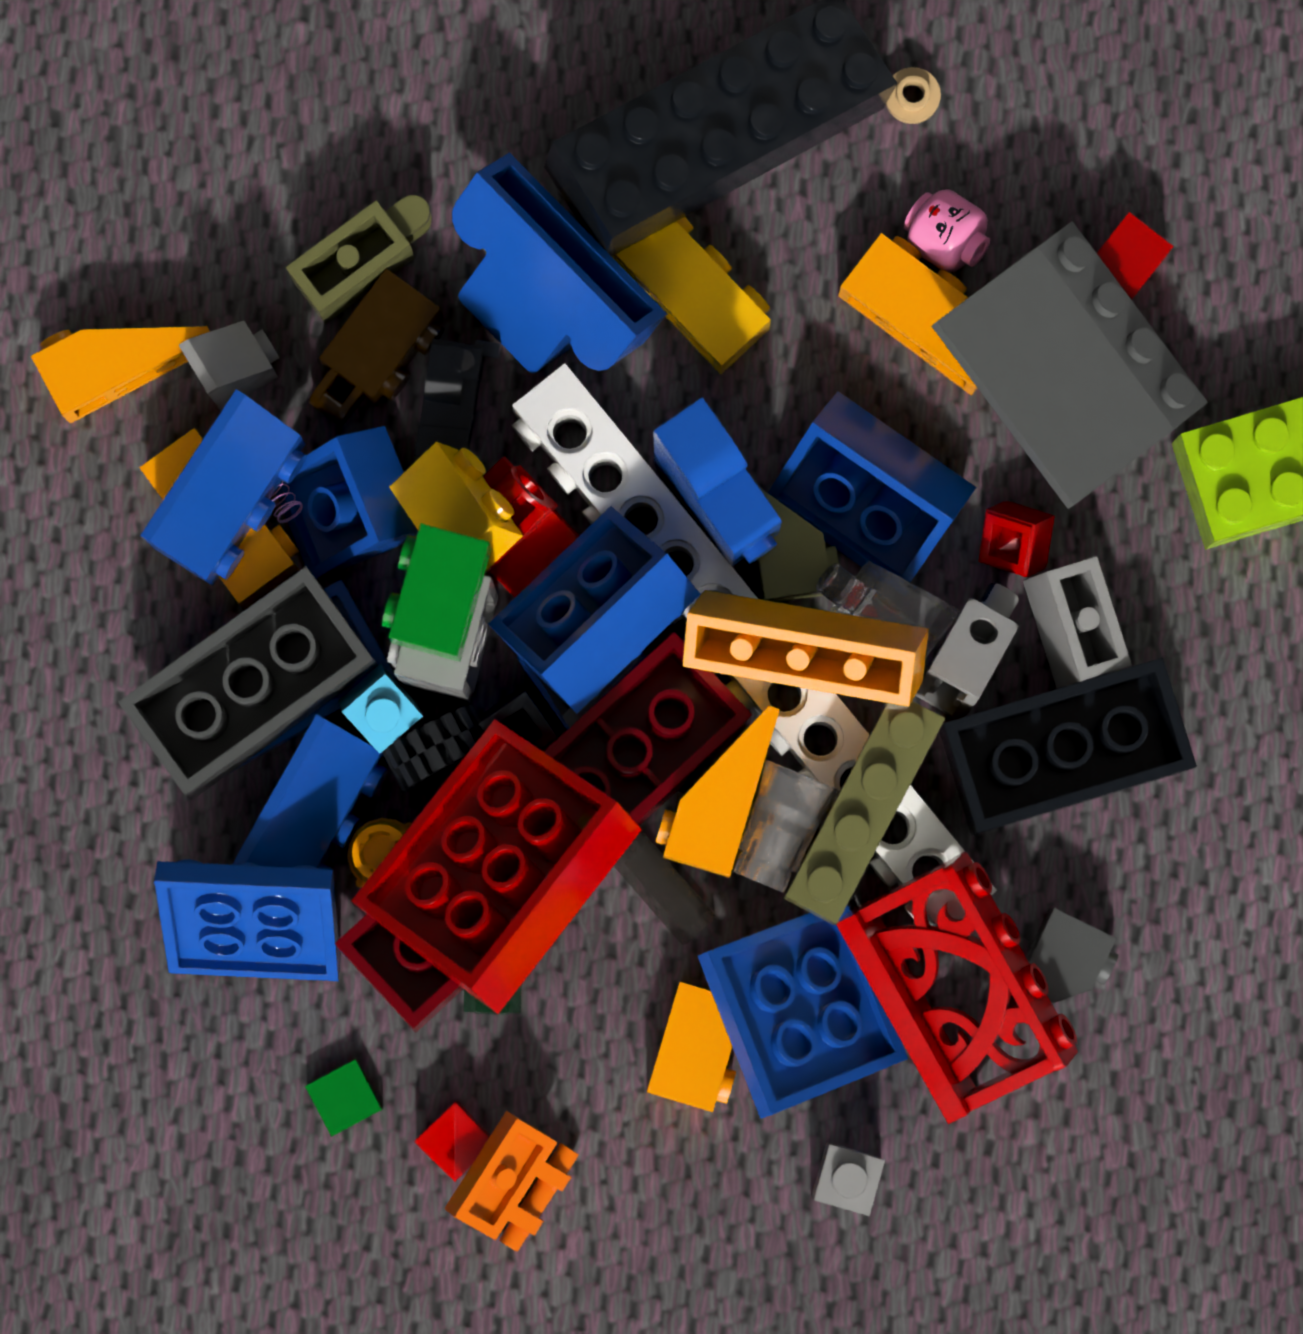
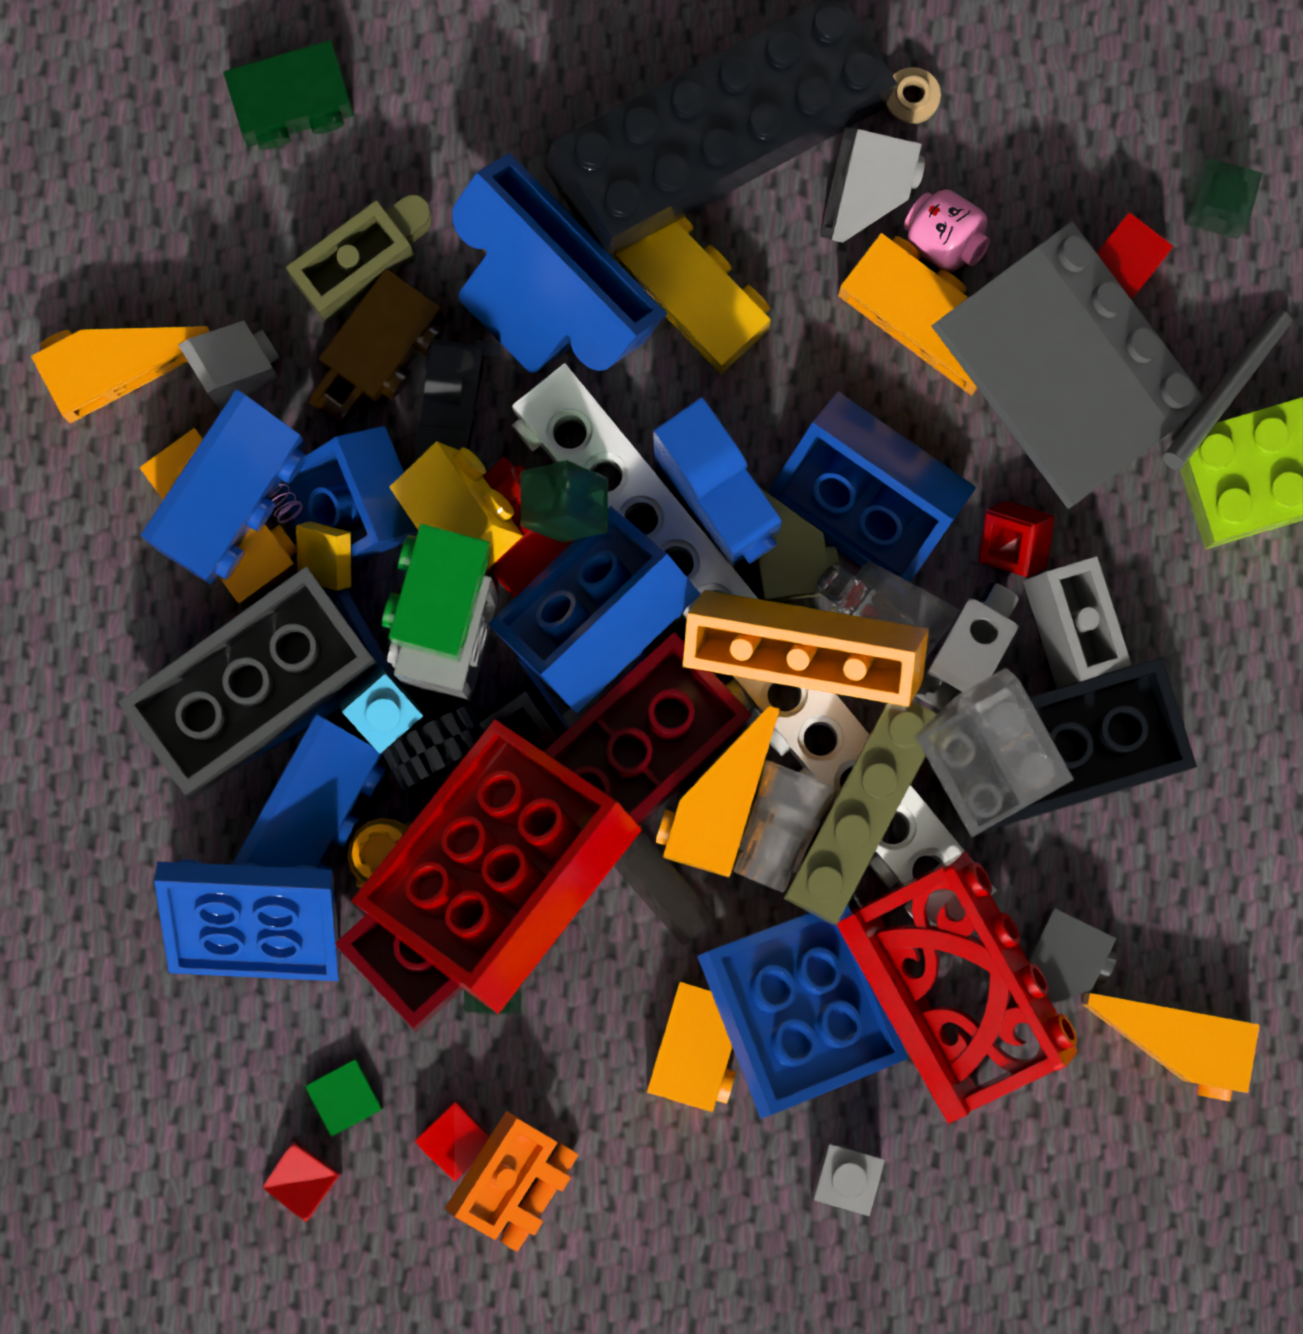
(289, 95): none -> dark green brick
(301, 1180): none -> red slope
(325, 553): none -> yellow tile
(564, 501): none -> clear green brick
(869, 181): none -> light grey slope
(992, 752): none -> clear slope
(1191, 1045): none -> light orange slope
(1223, 198): none -> clear green brick
(1227, 389): none -> dark grey bar

